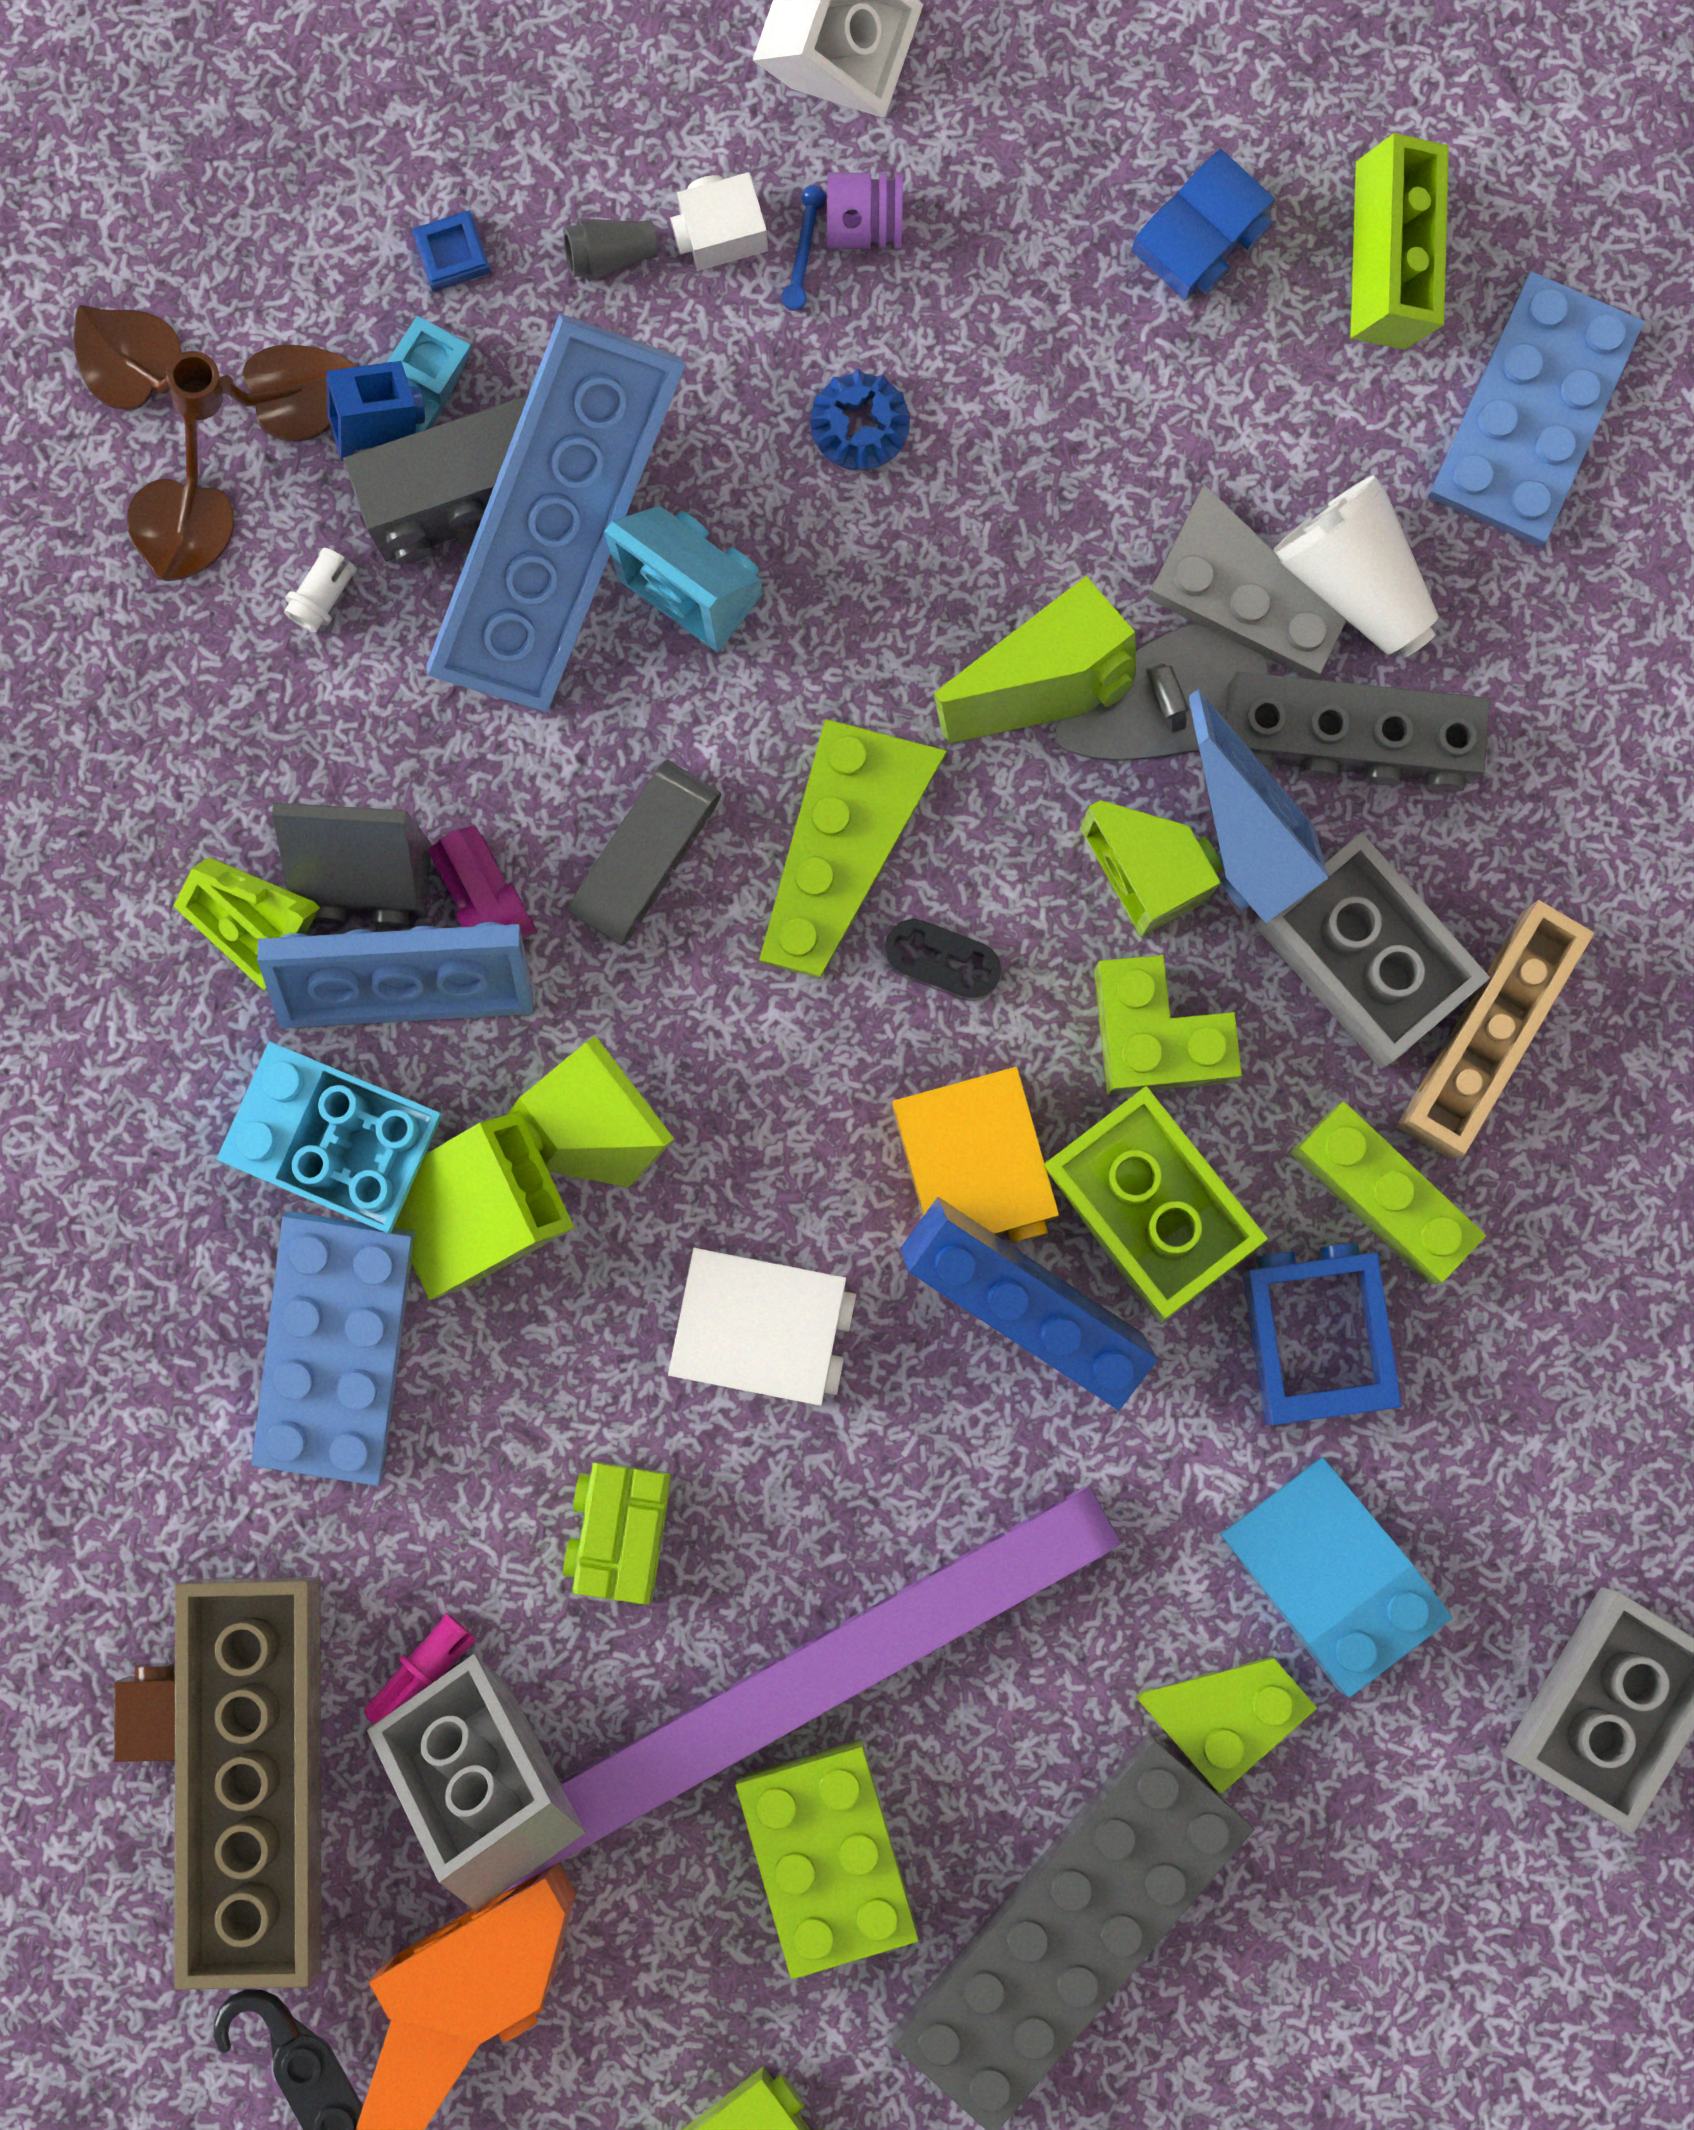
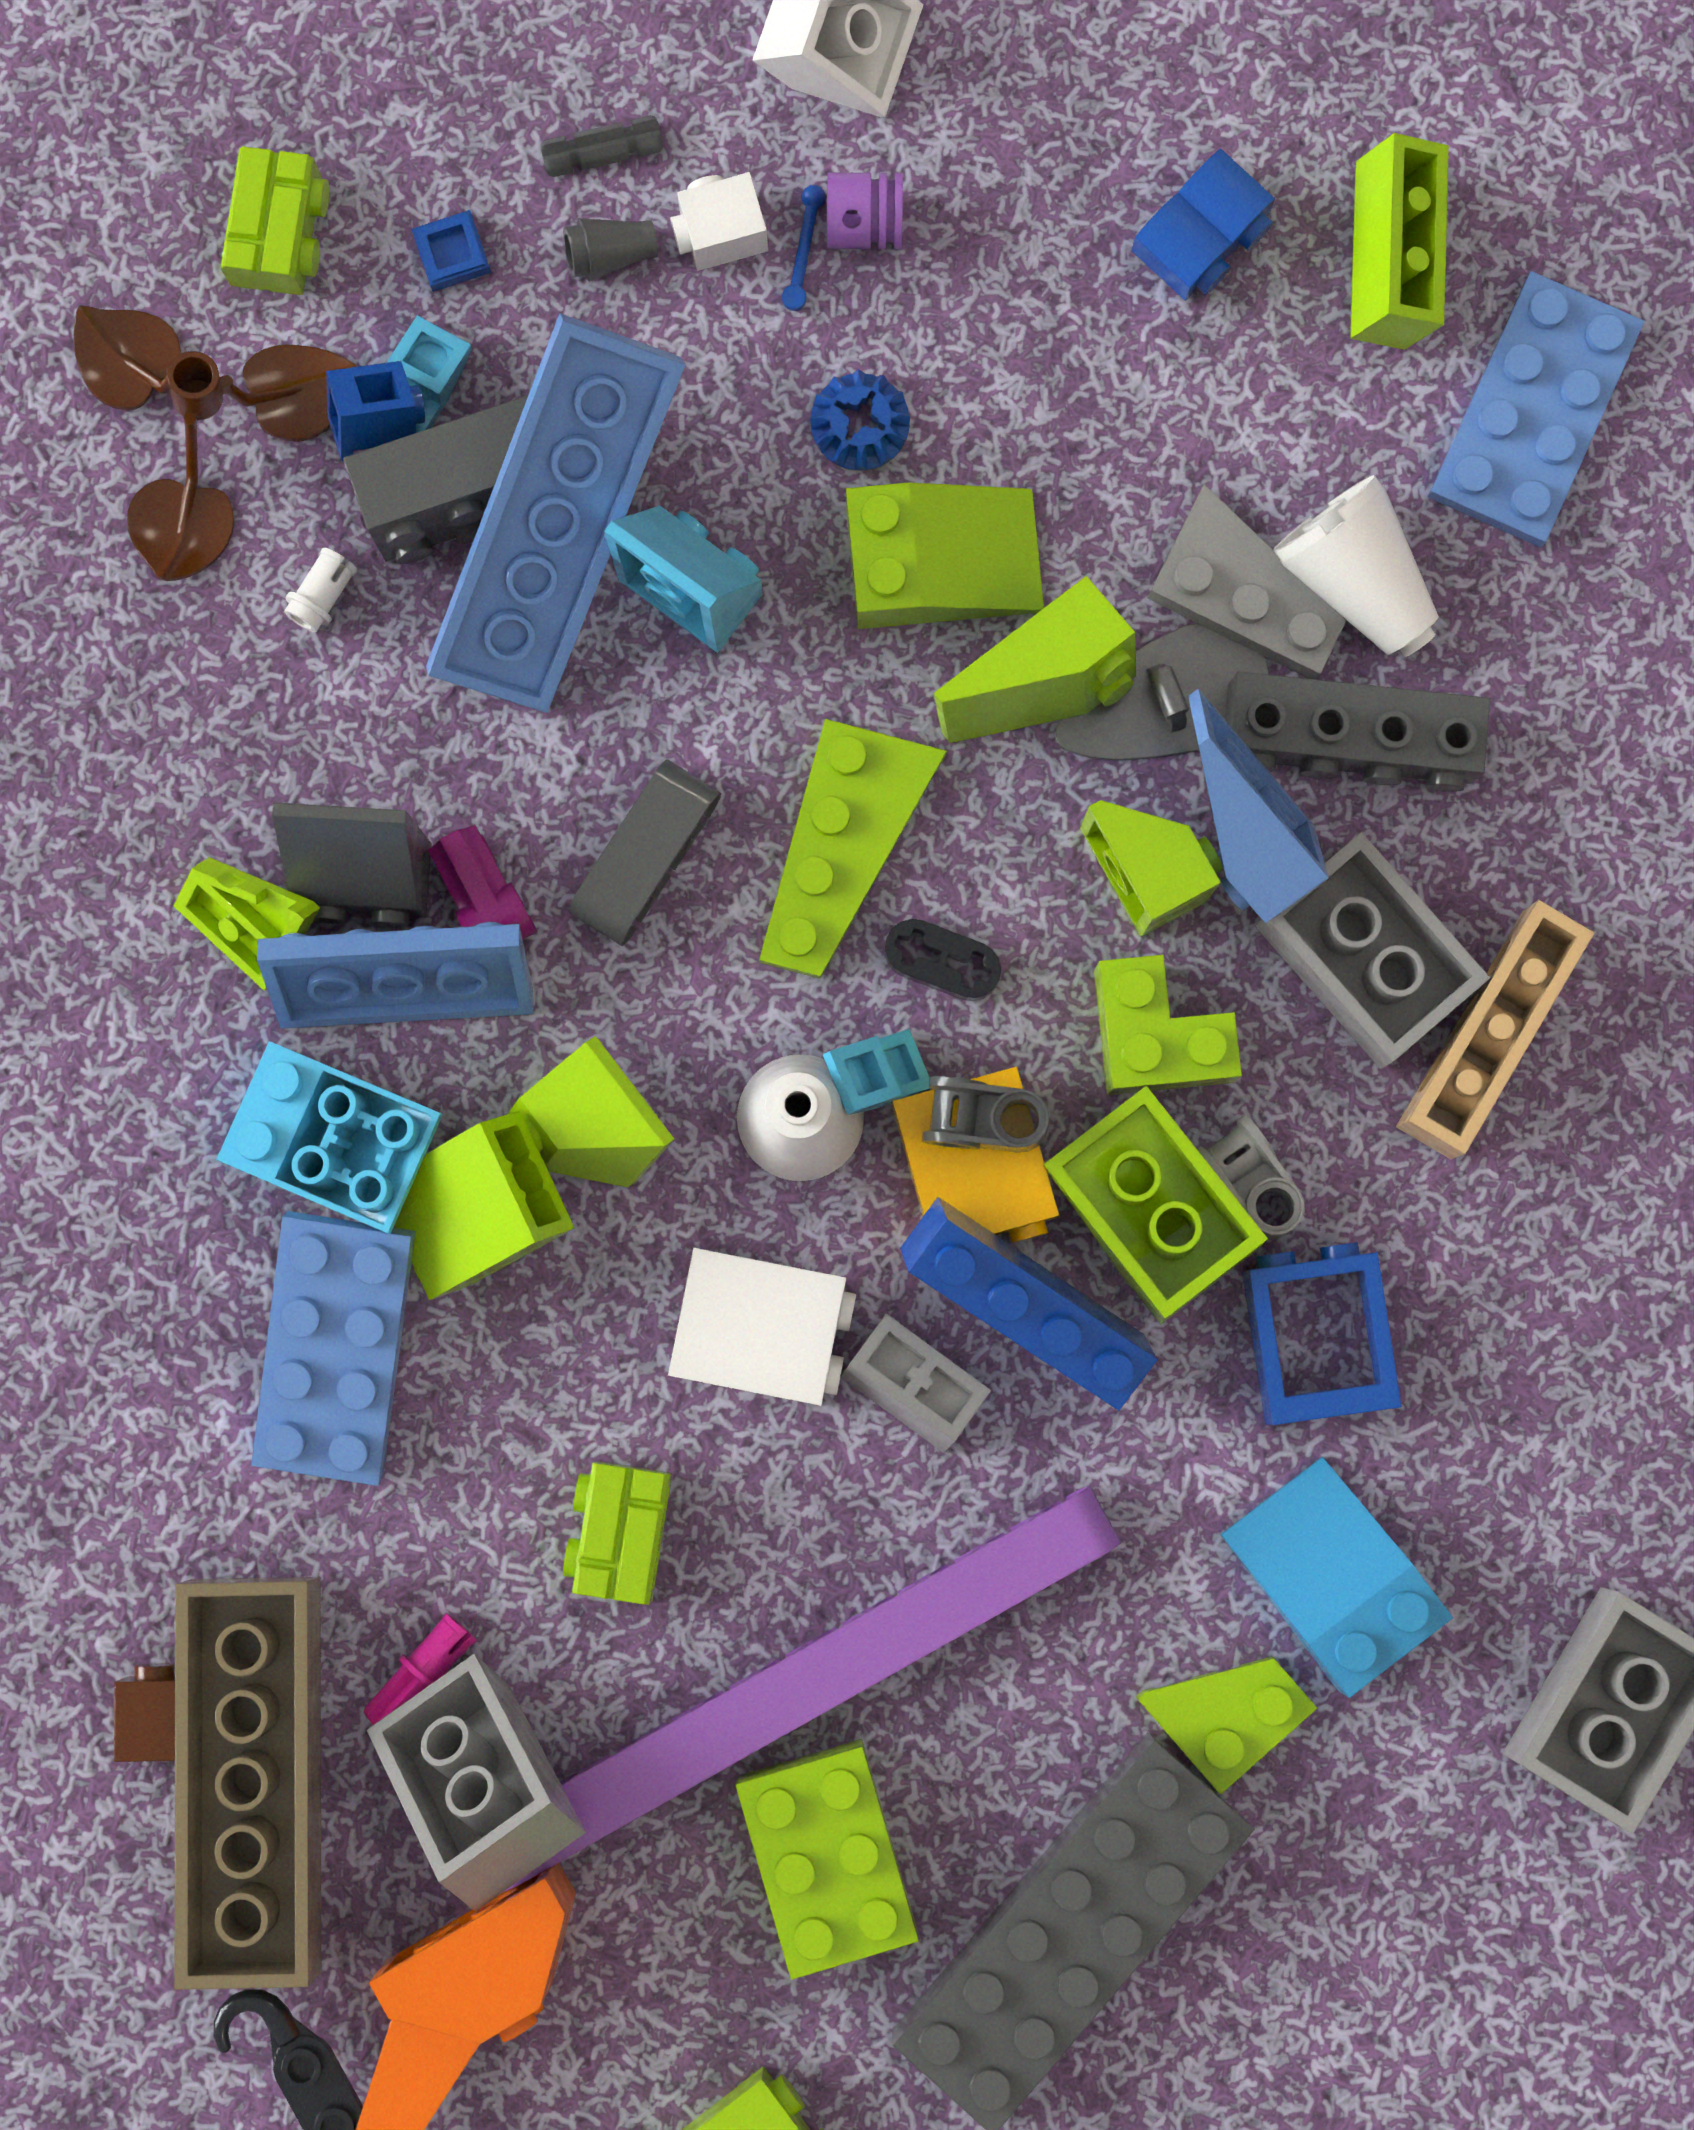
(274, 221): none -> lime brick
(602, 146): none -> dark grey axle
(790, 1145): none -> white cone
(877, 1071): none -> medium azure slope
(915, 1383): none -> light grey hinge
(942, 553): none -> lime slope
(980, 1115): none -> dark grey piece
(1255, 1174): none -> light grey piece
(1388, 1194): lime brick -> none

